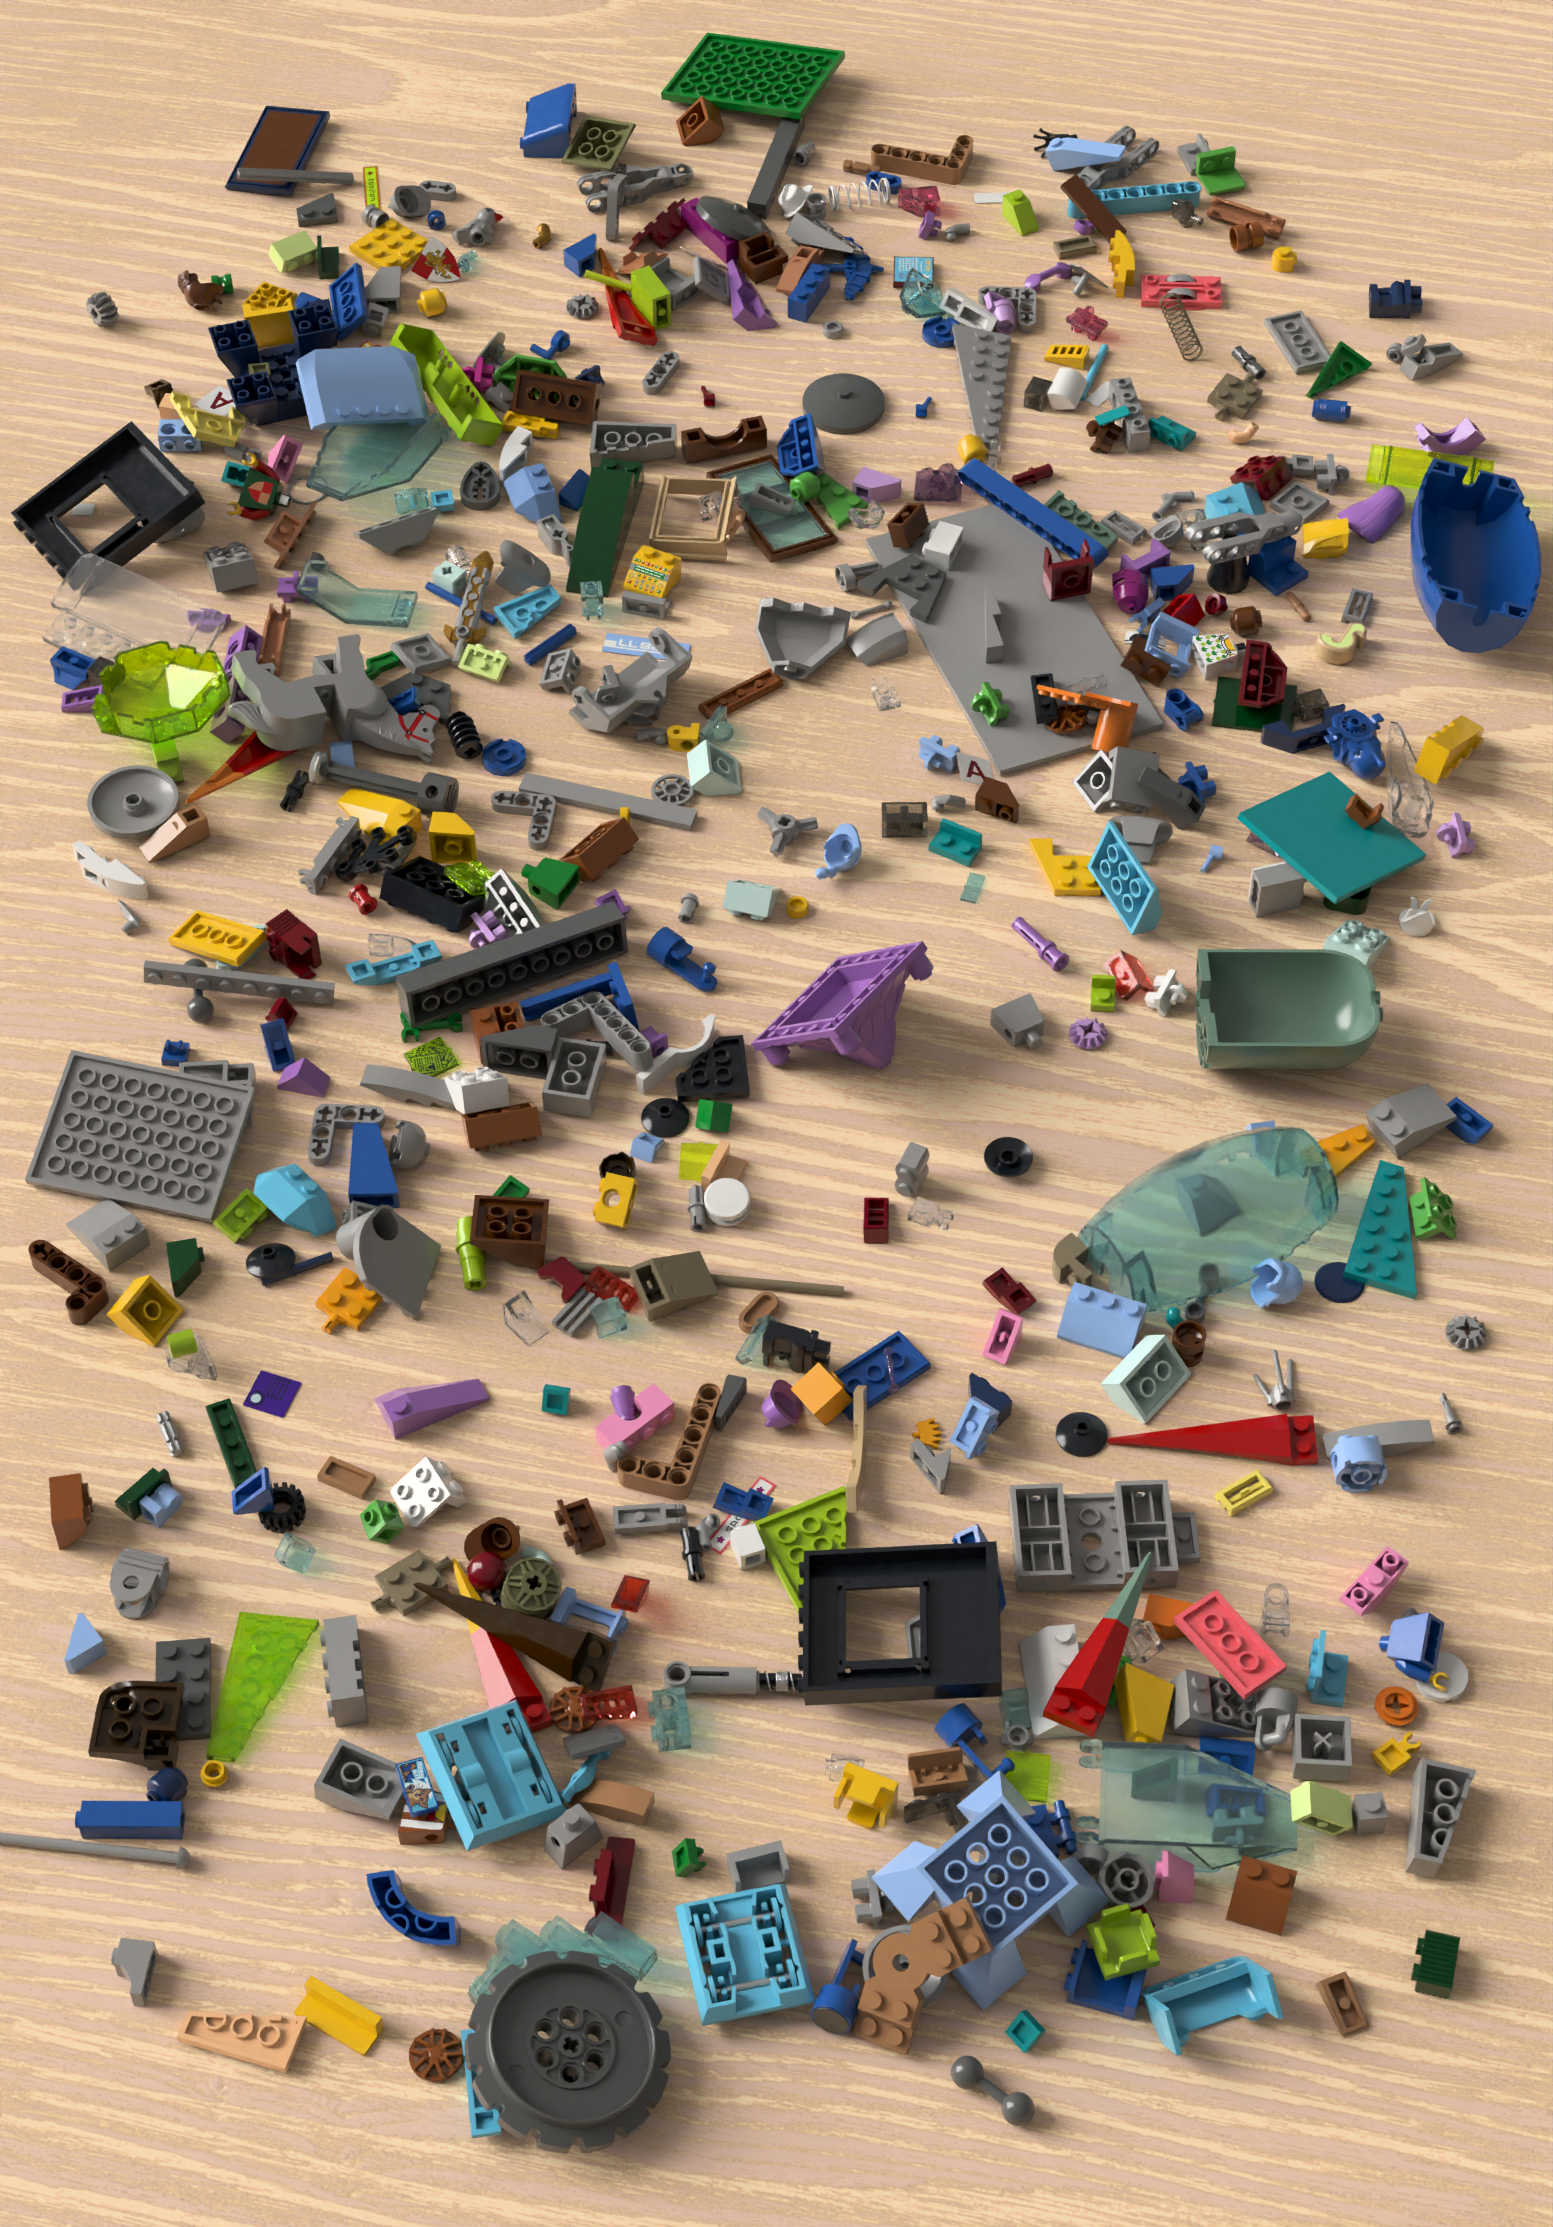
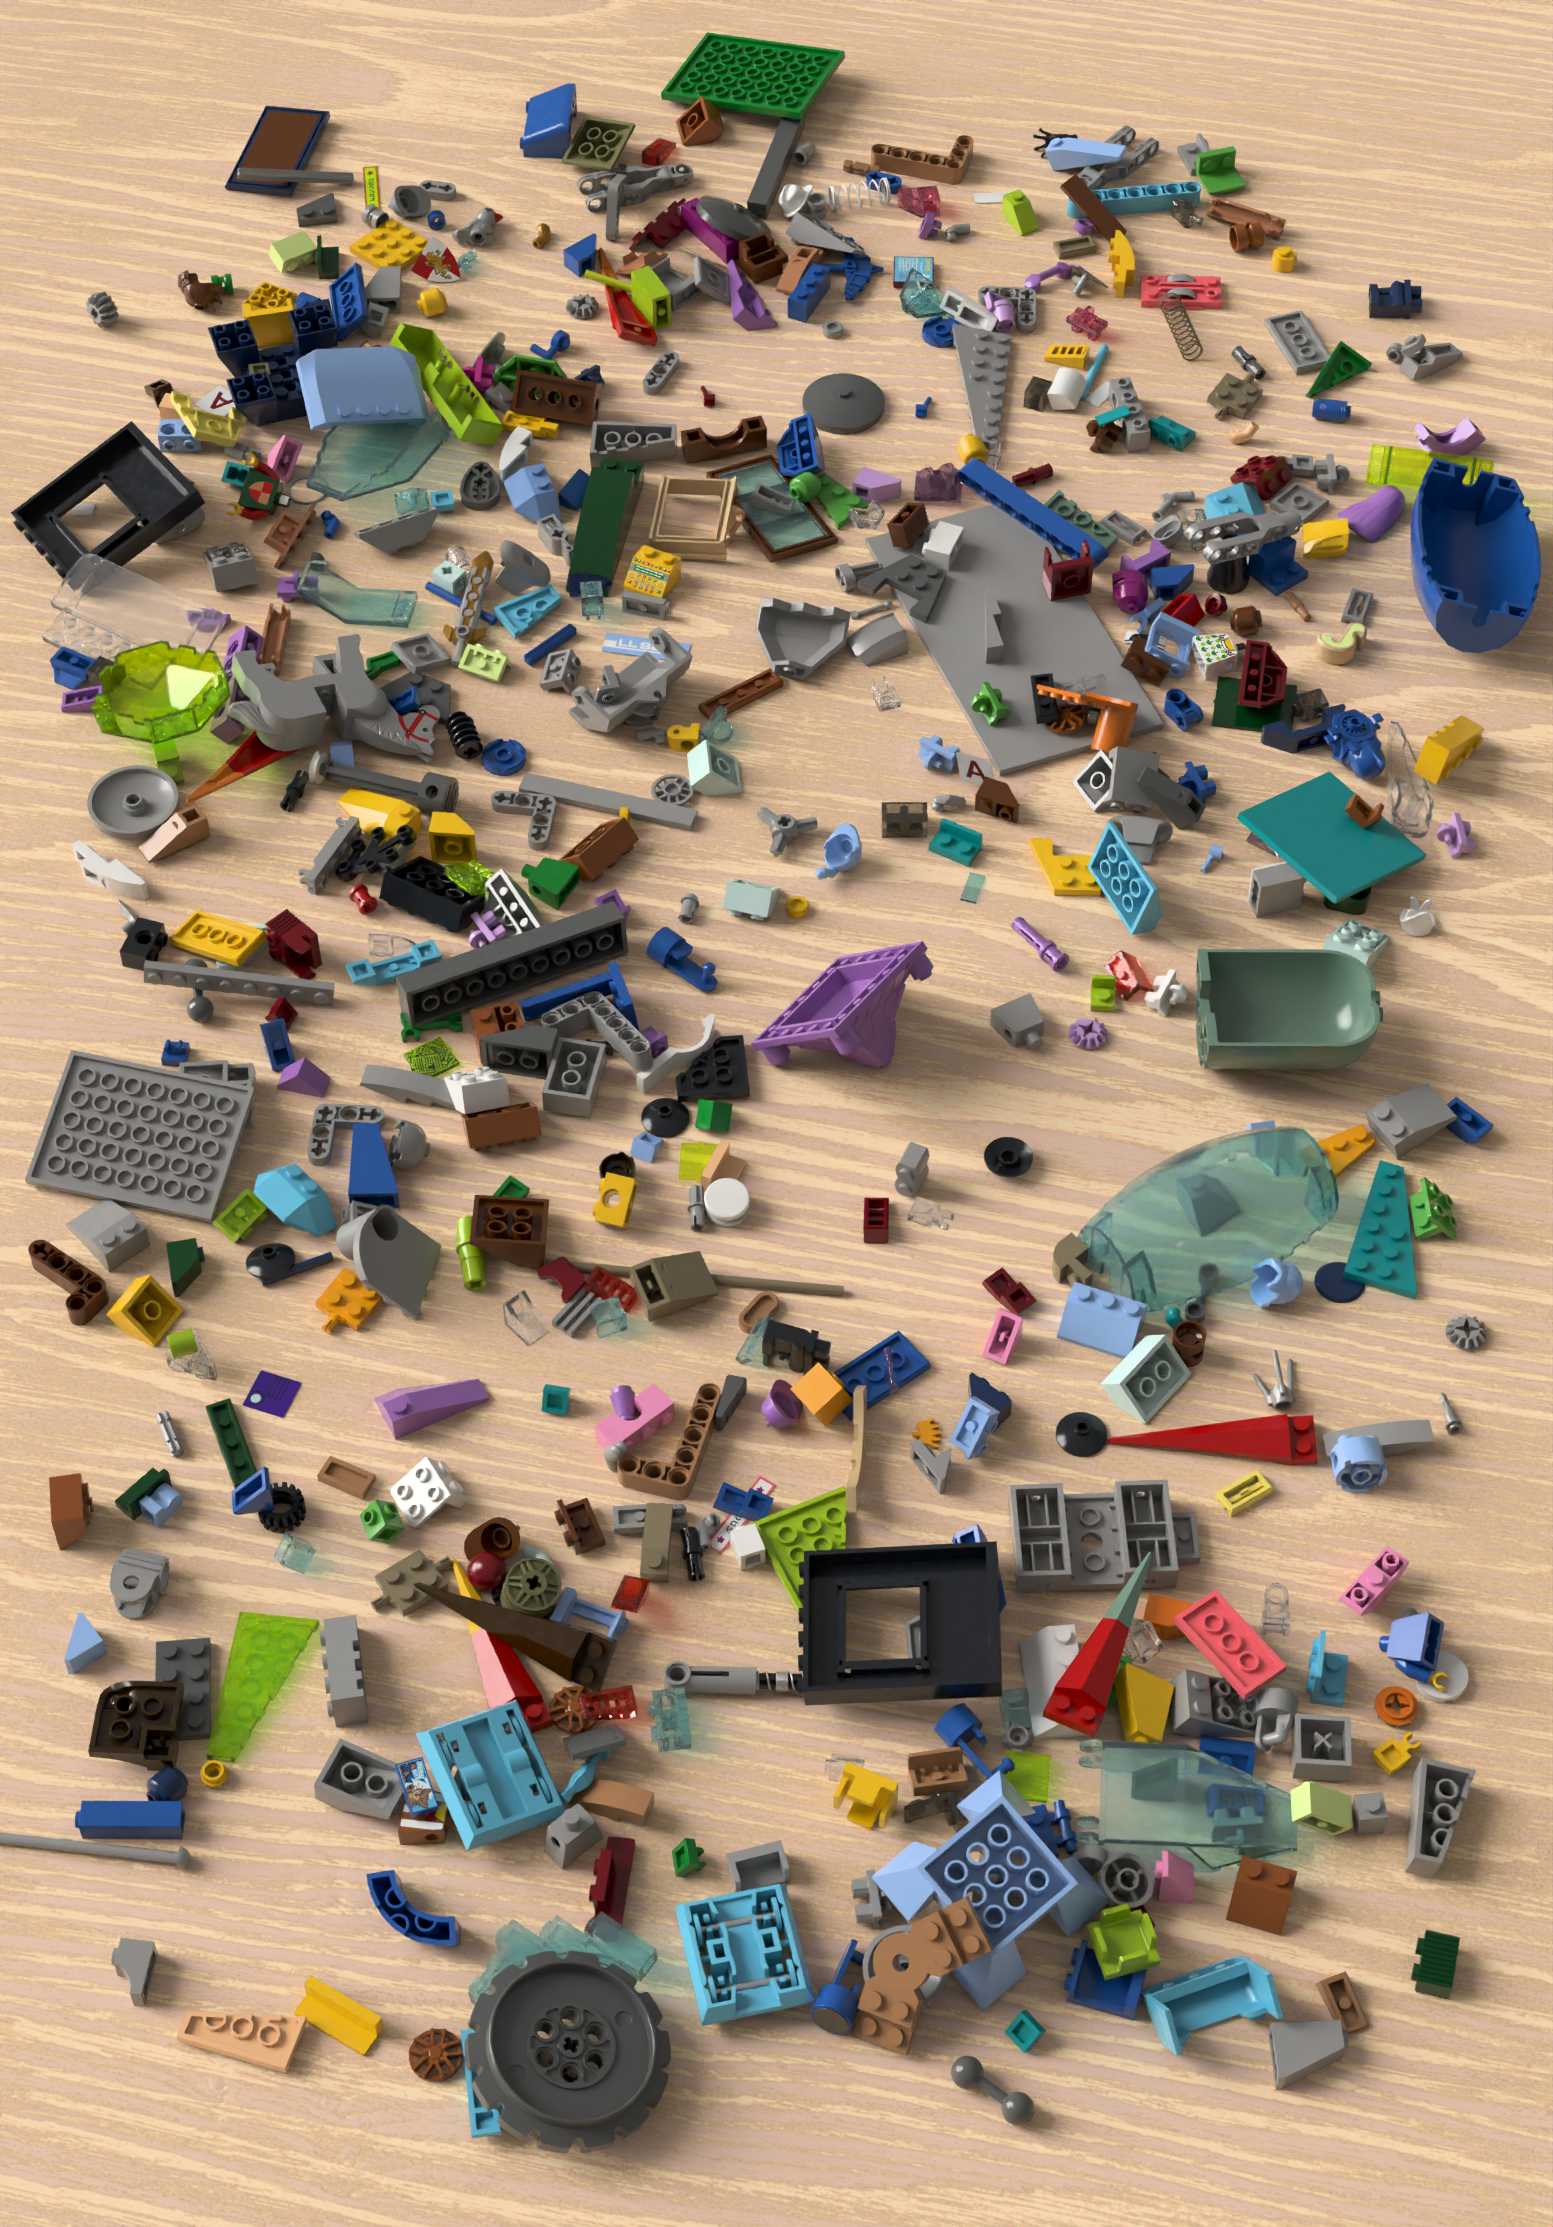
(143, 943): none -> black brick
(332, 524): none -> blue arm
(575, 579): none -> clear blue plate
(656, 1542): none -> dark tan slope
(657, 152): none -> clear red slope
(710, 504): clear piece -> none
(1304, 2048): none -> light grey slope

